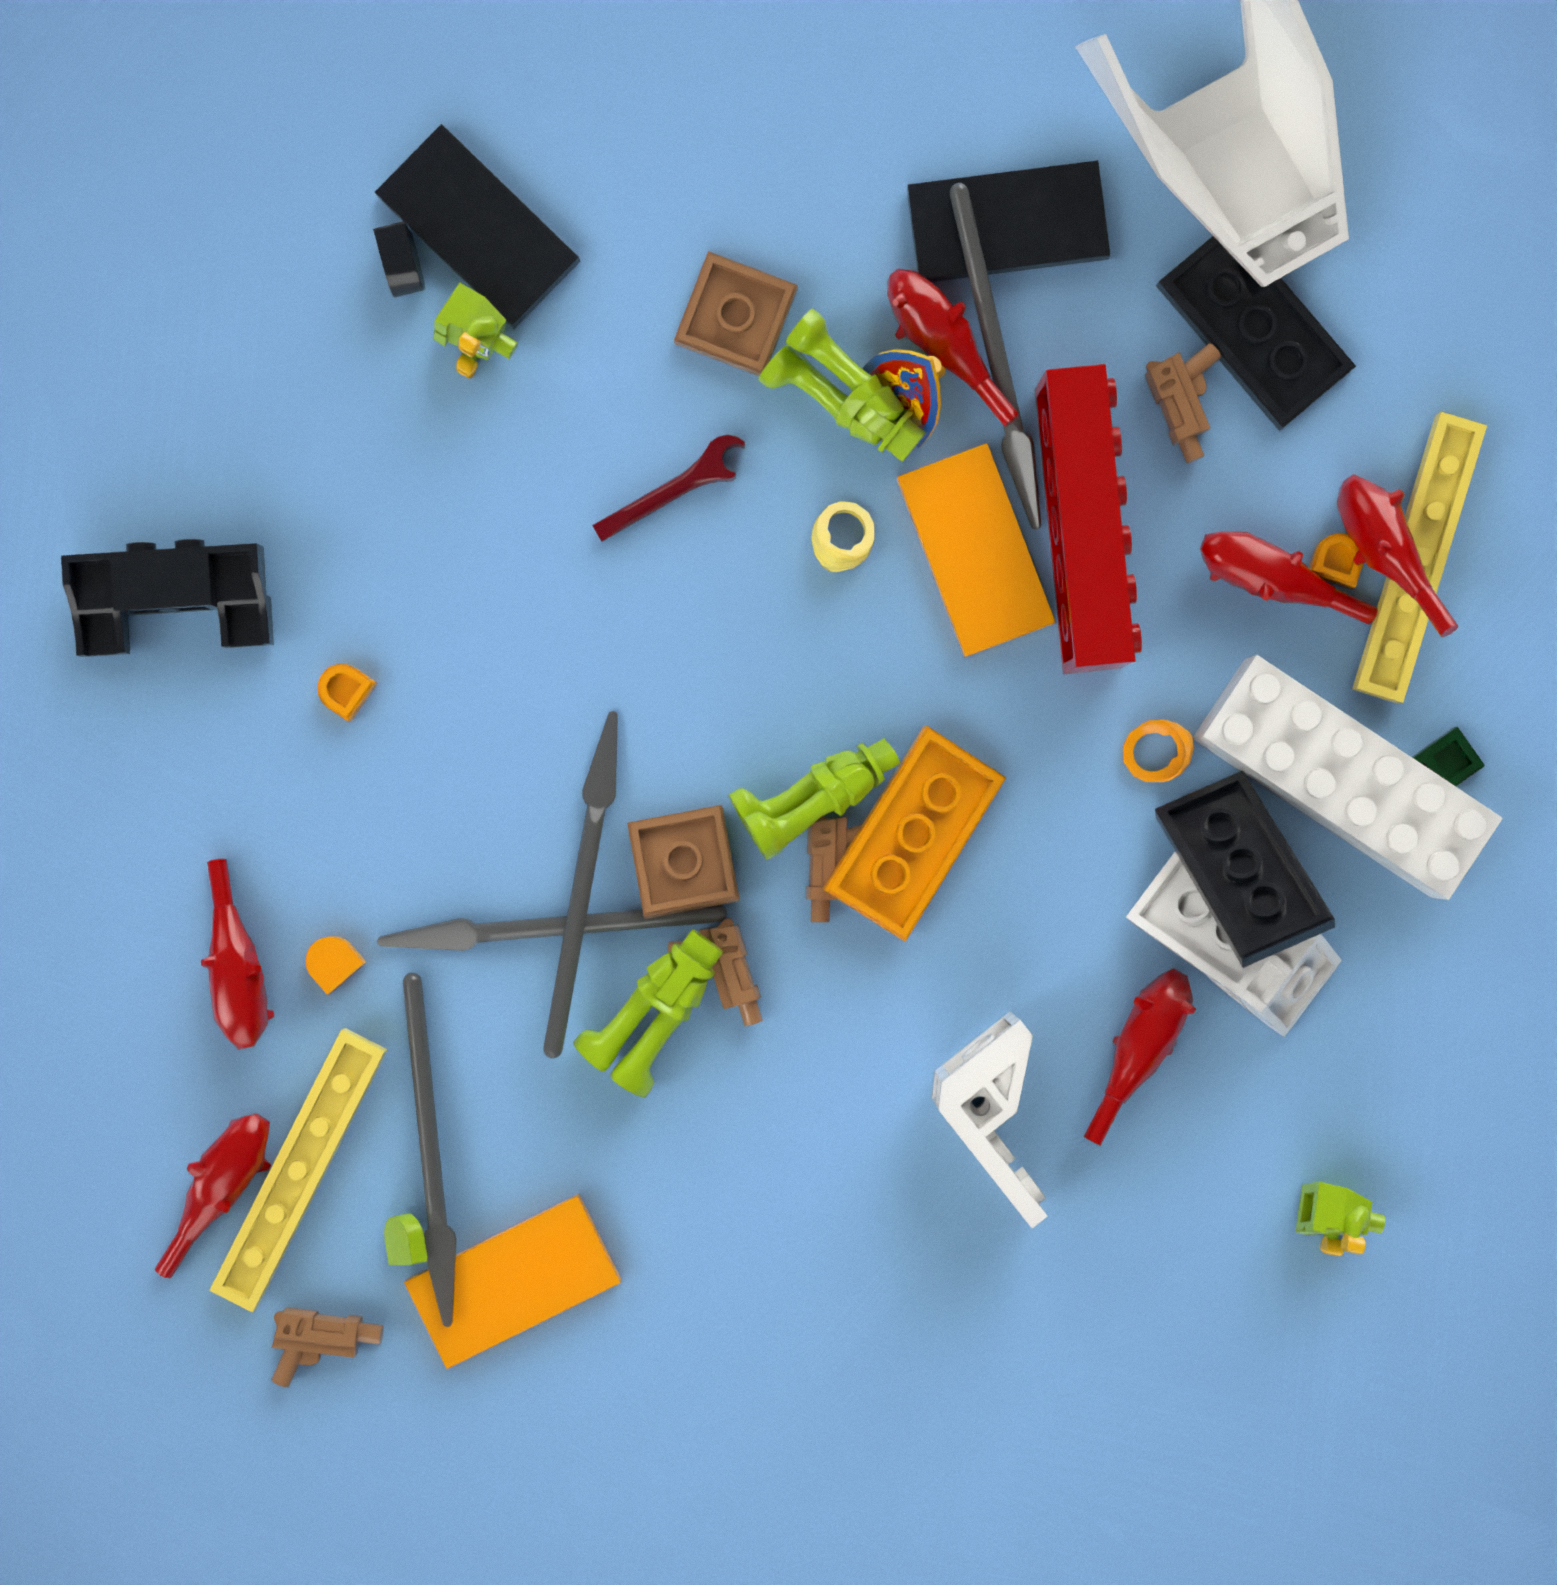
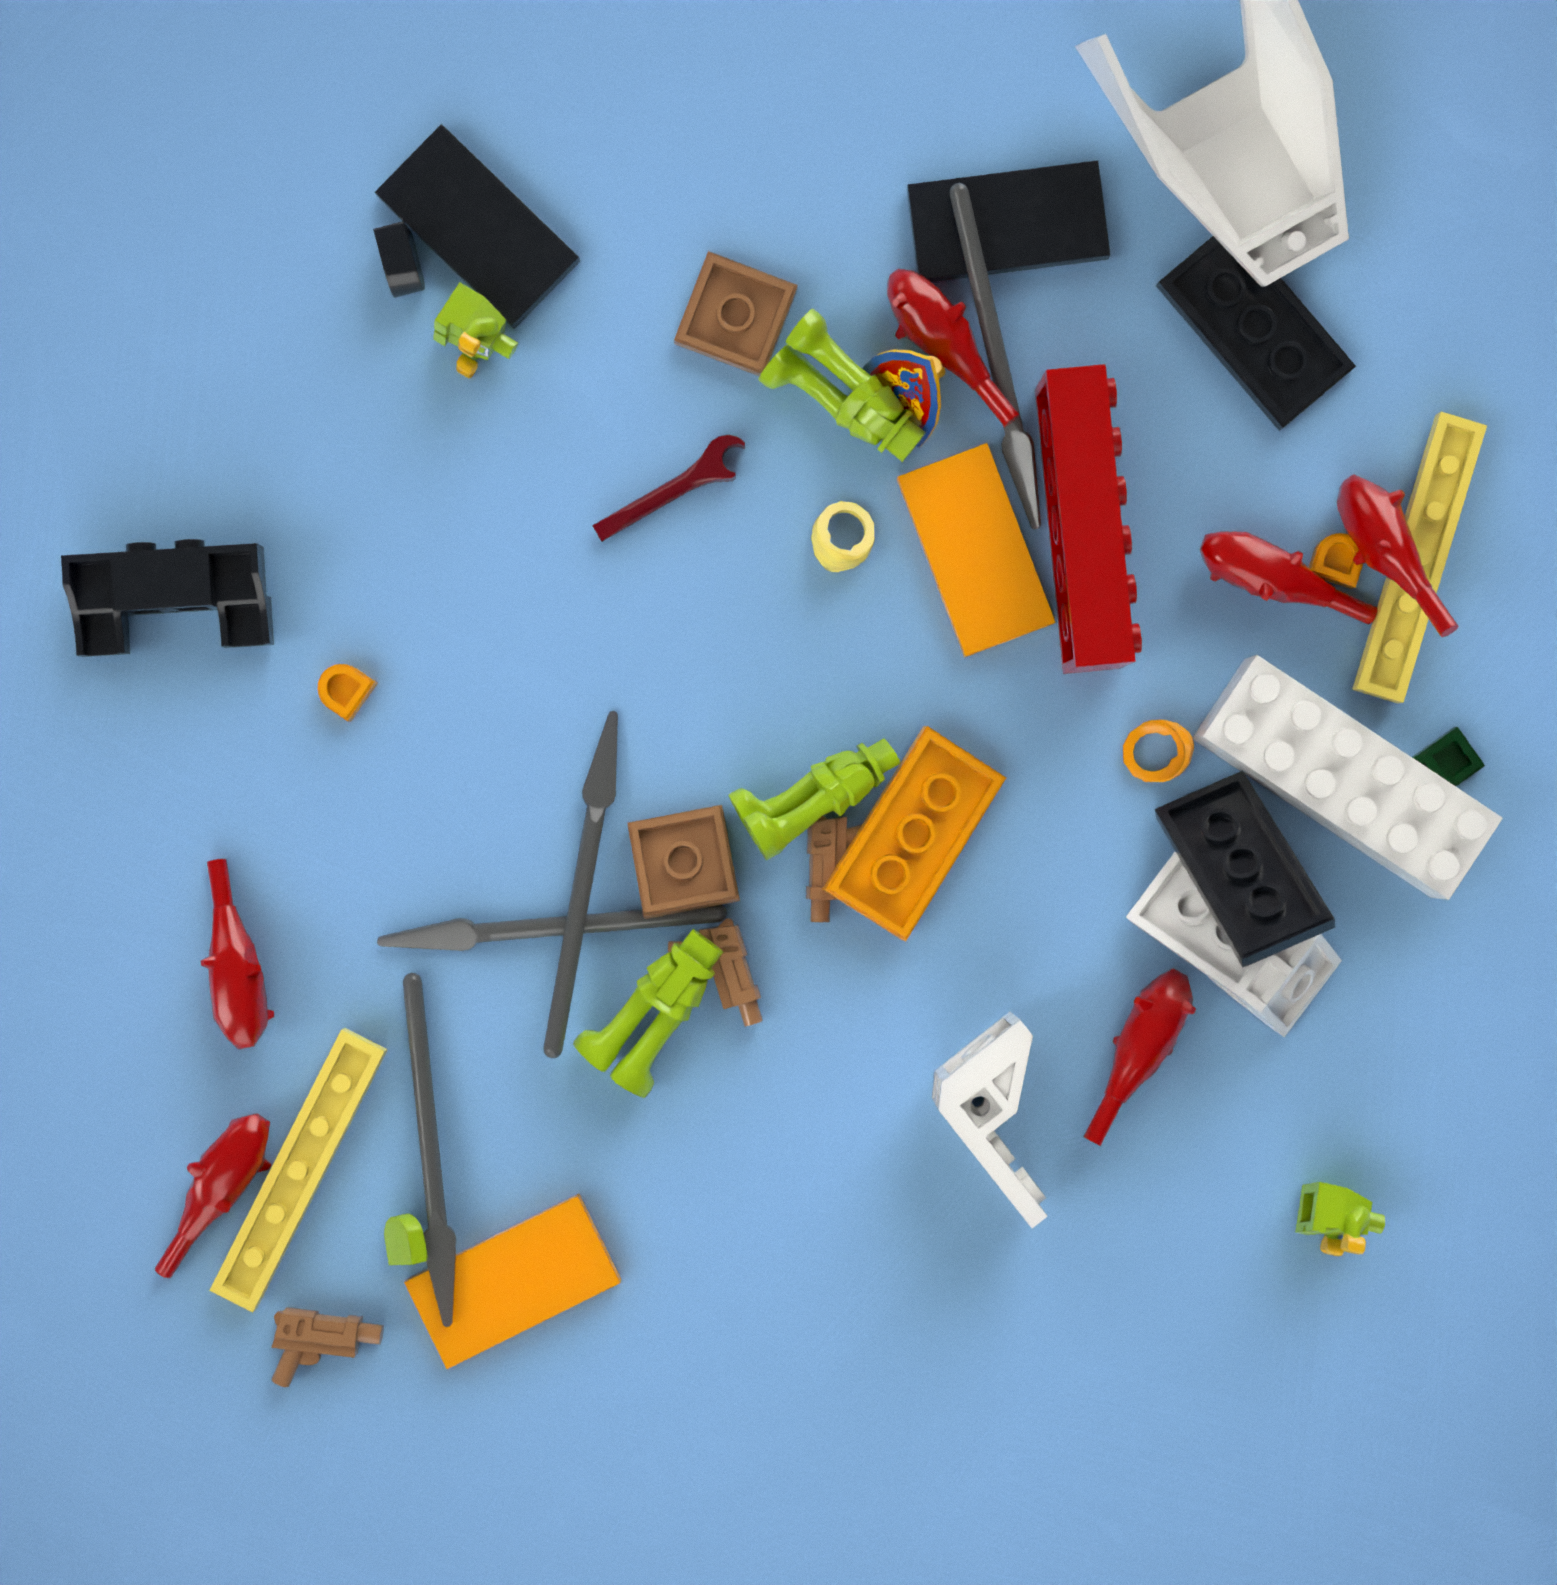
(332, 962): light orange tile -> none
(1176, 390): medium nougat piece -> none

